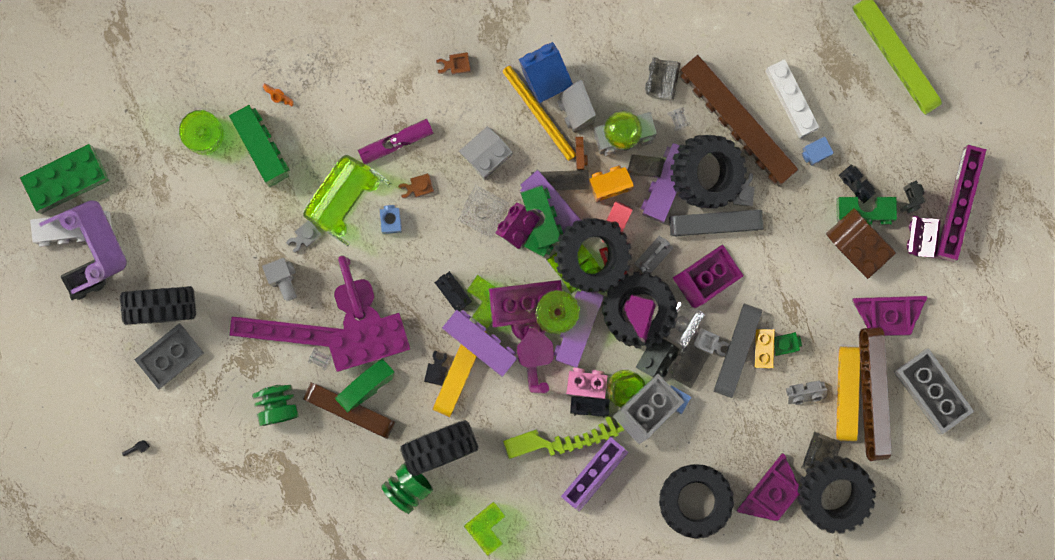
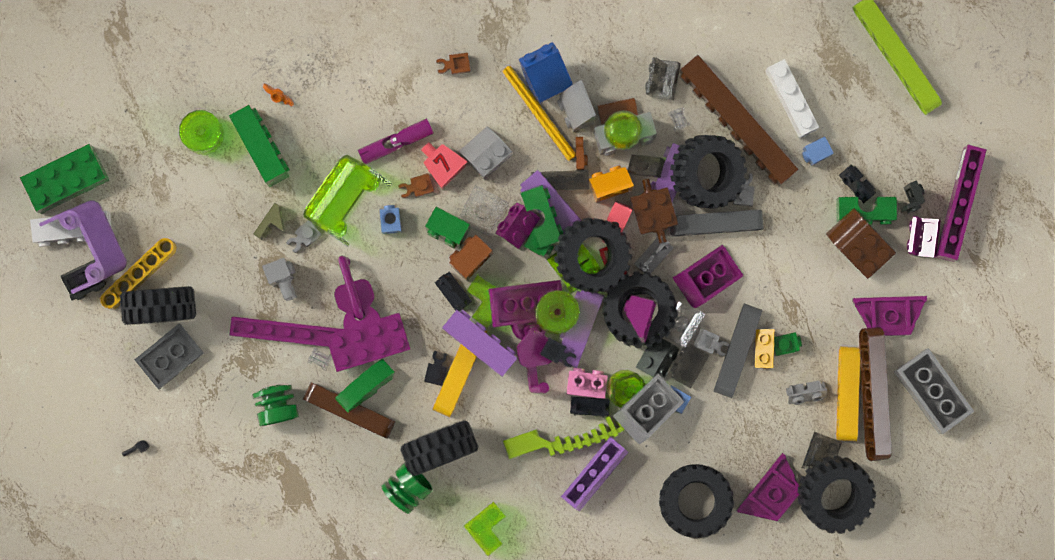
(143, 264): none -> yellow beam
(274, 218): none -> olive slope
(443, 163): none -> coral torso
(447, 227): none -> green brick
(470, 257): none -> dark orange brick
(555, 351): none -> black plate
(608, 109): none -> dark orange tile
(654, 211): none -> reddish brown plate

